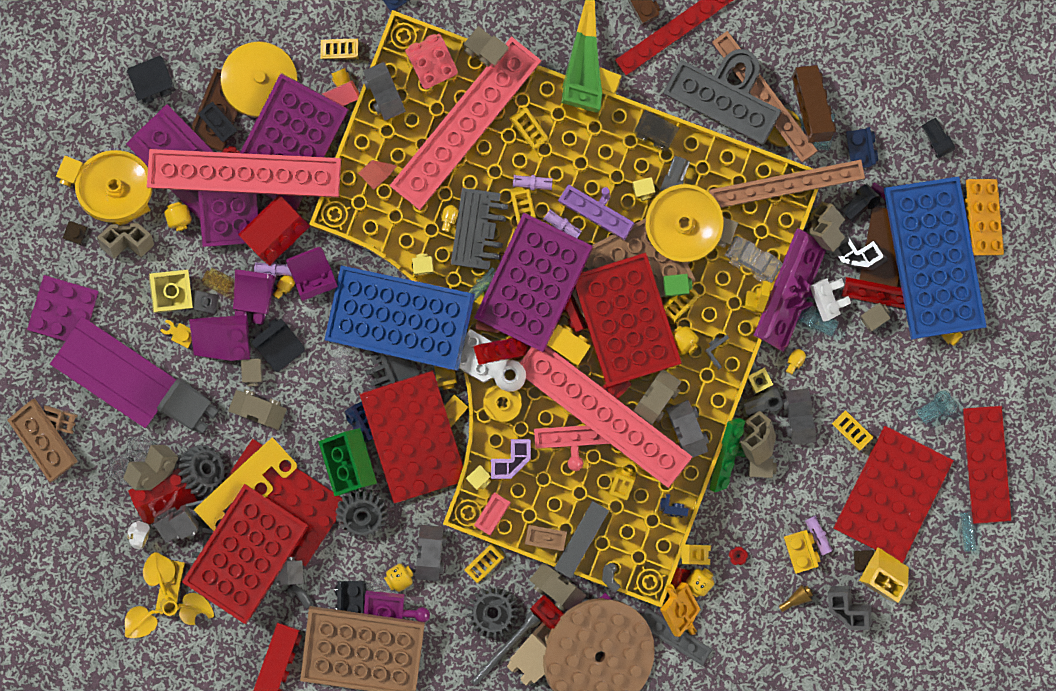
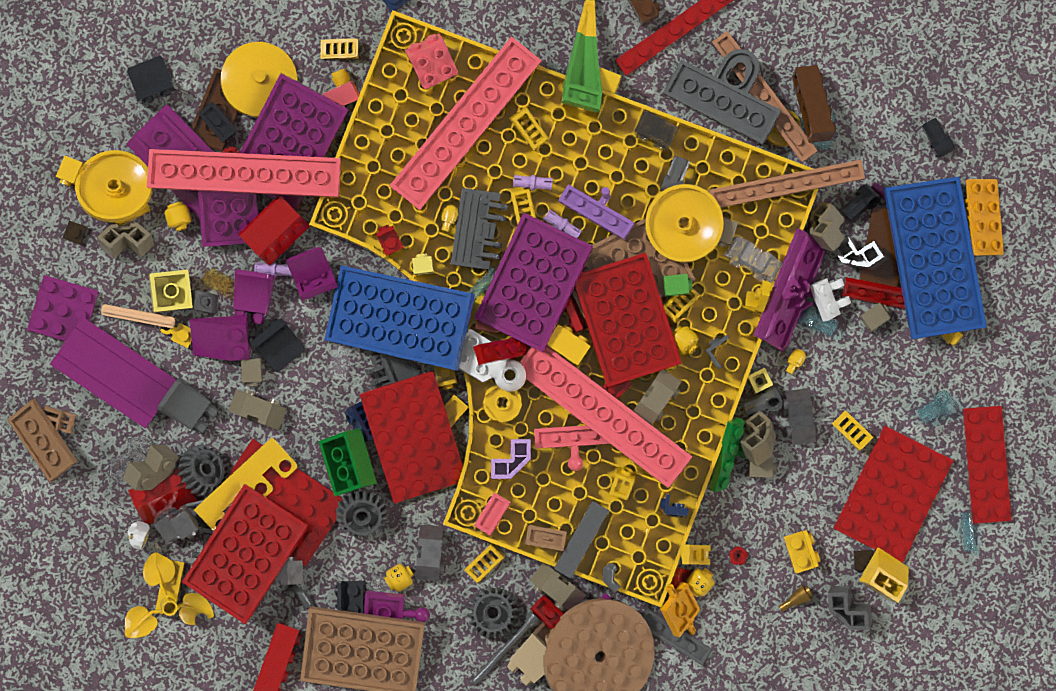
(138, 316): none -> light nougat axle
(284, 286): yellow cylinder -> none
(376, 172): clear red sticker -> none
(384, 91): flat silver brick -> none
(389, 240): none -> red bracket
(479, 478): light yellow plate -> none
(485, 47): dark tan brick -> none
(644, 189): light yellow plate -> none
(687, 428): flat silver brick -> none
(818, 535): lavender pin -> none
(861, 146): dark blue bracket -> none

